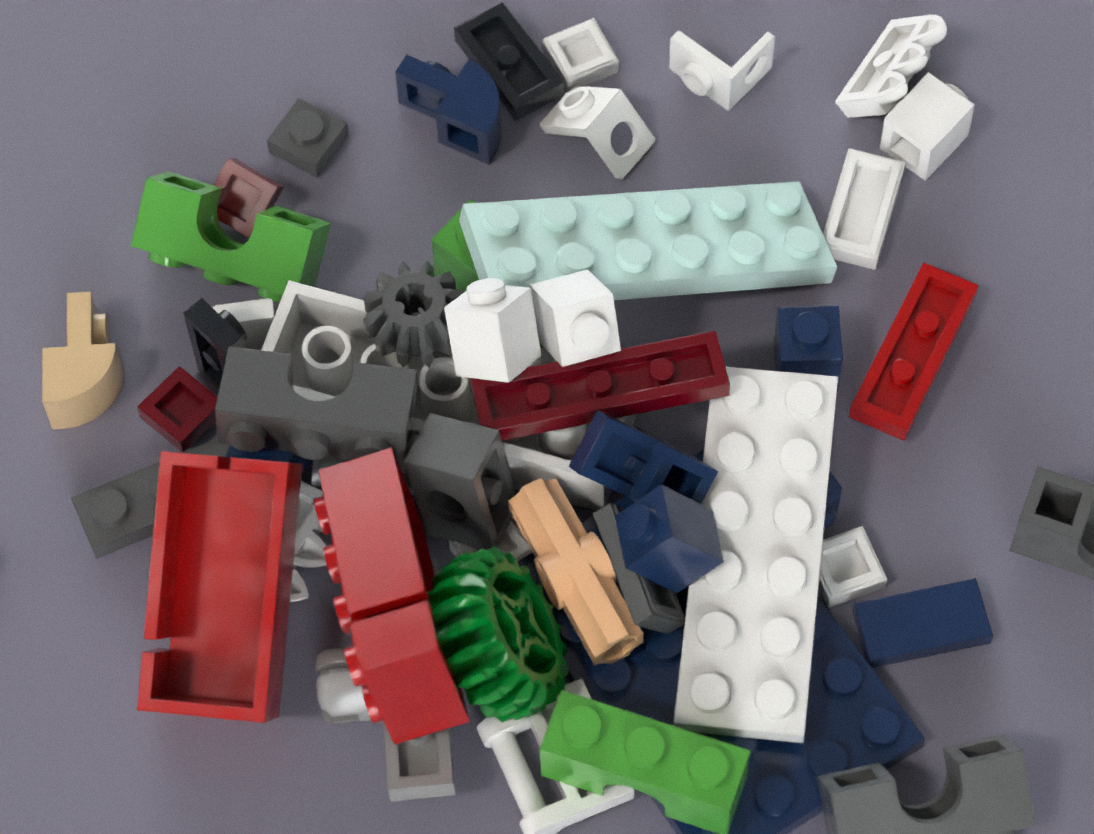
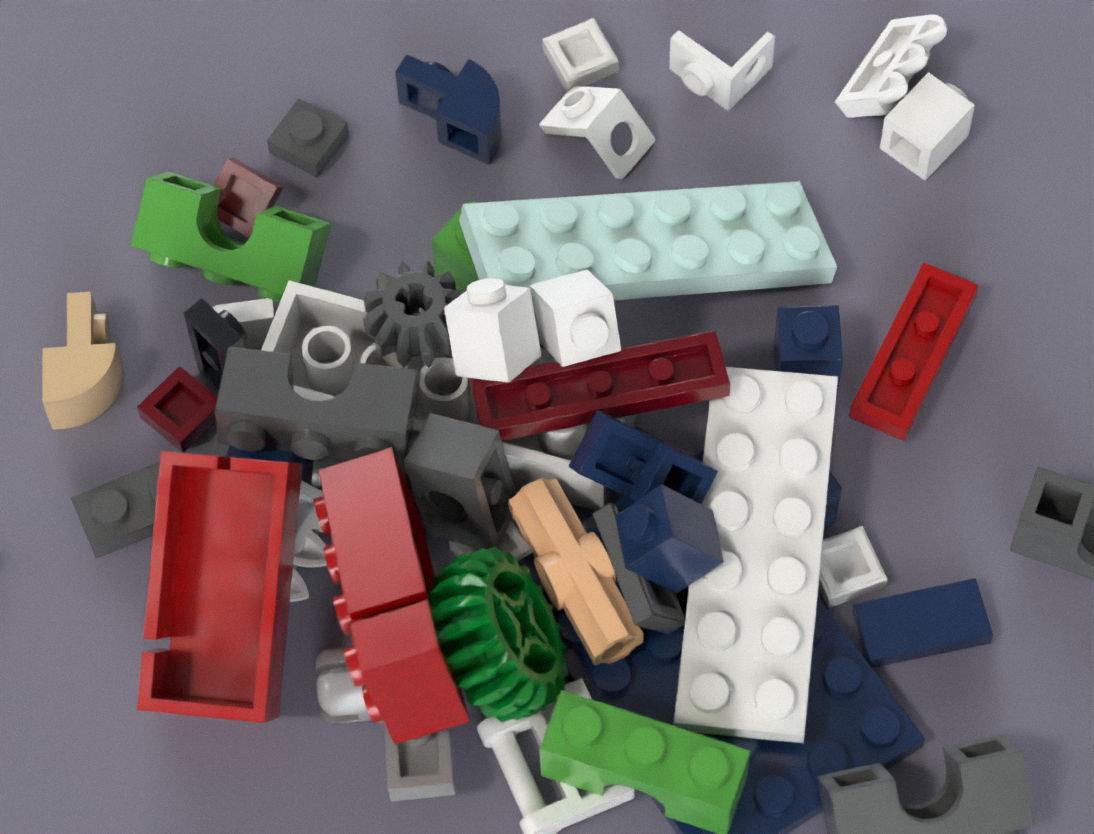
(512, 60): black plate -> none
(862, 207): white tile -> none

